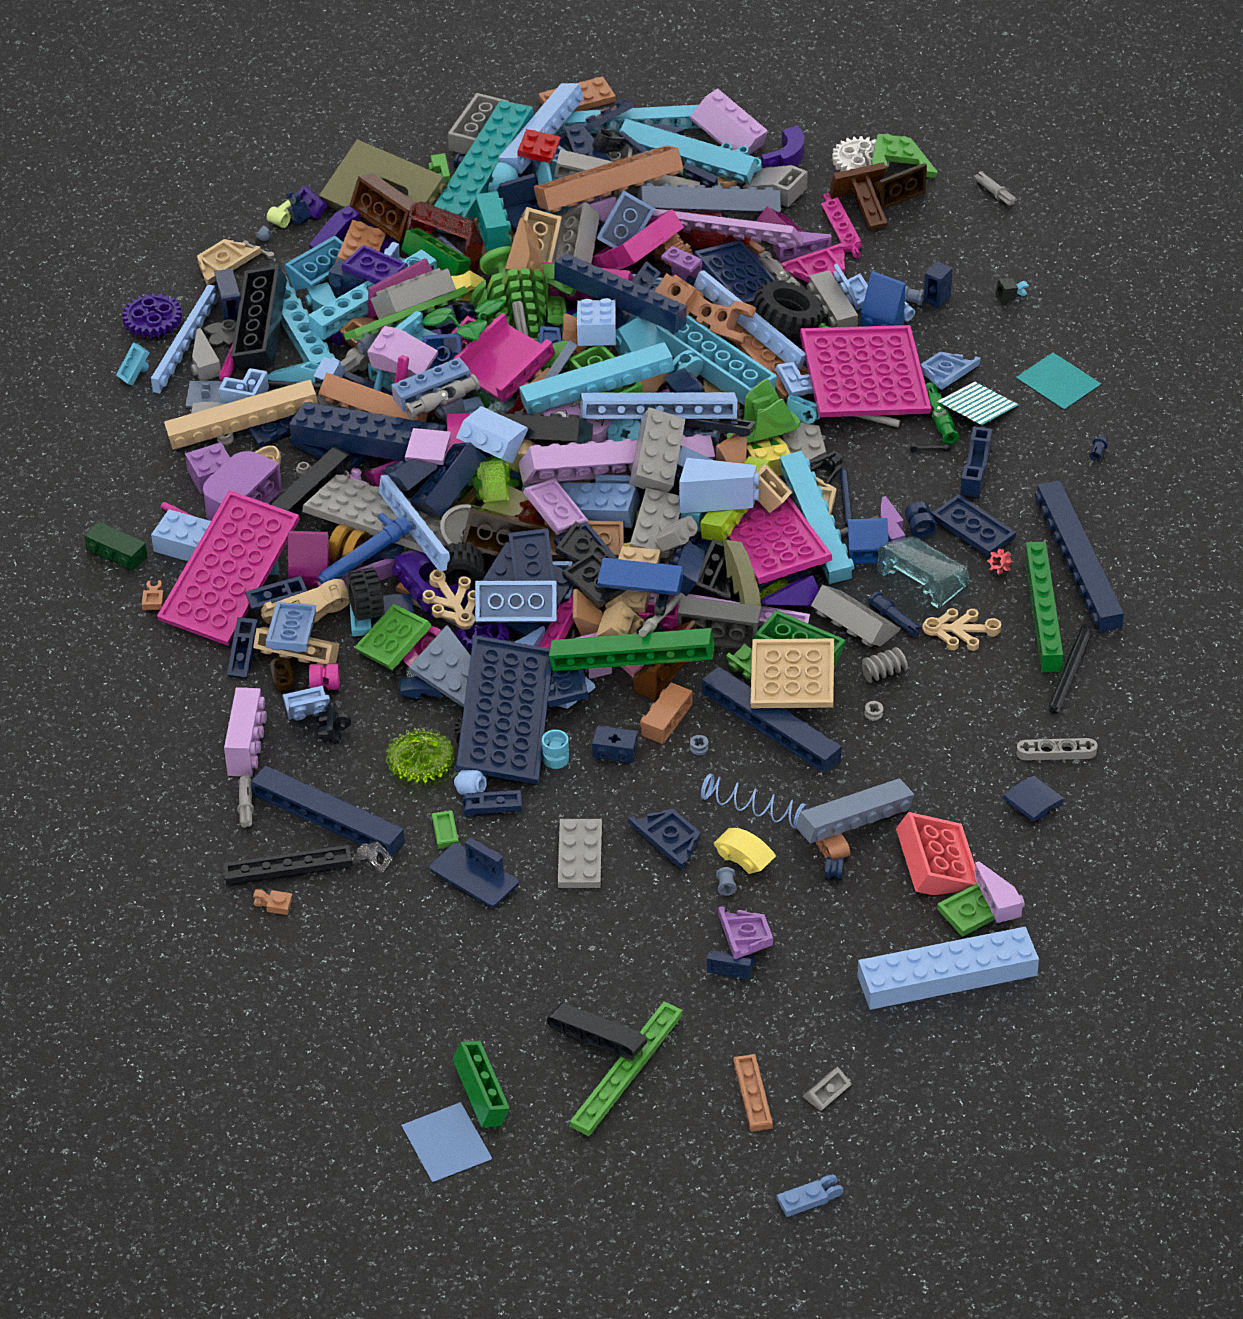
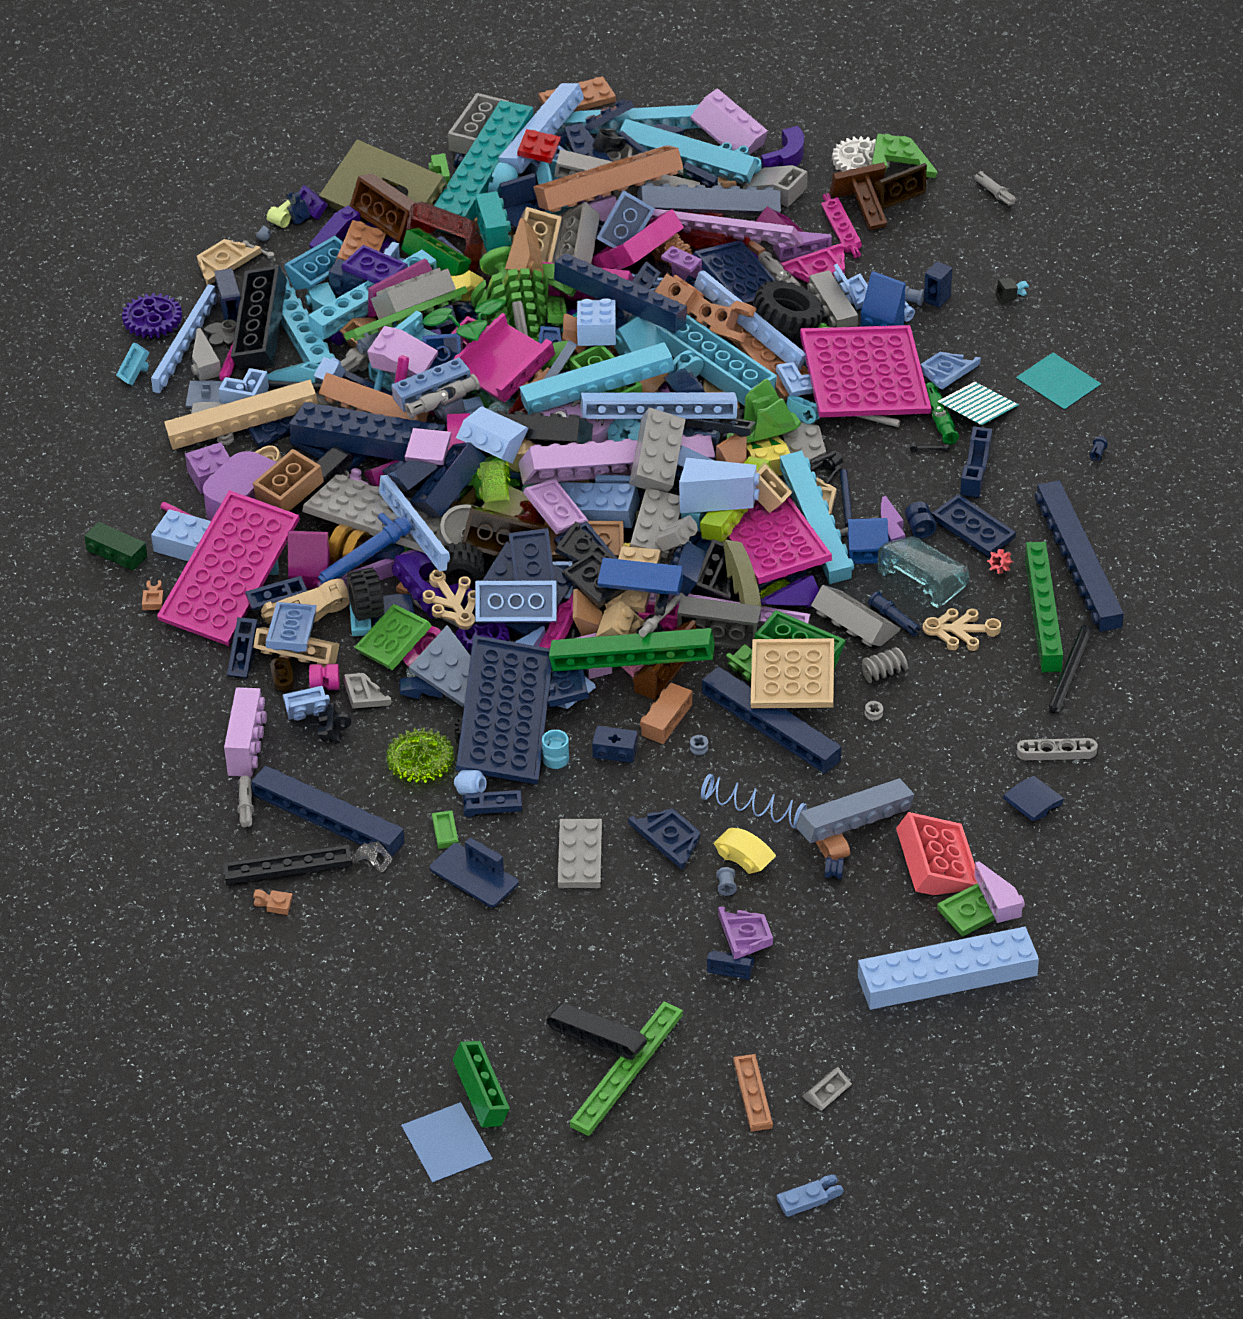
(288, 481): none -> medium nougat brick
(363, 692): none -> light grey wing

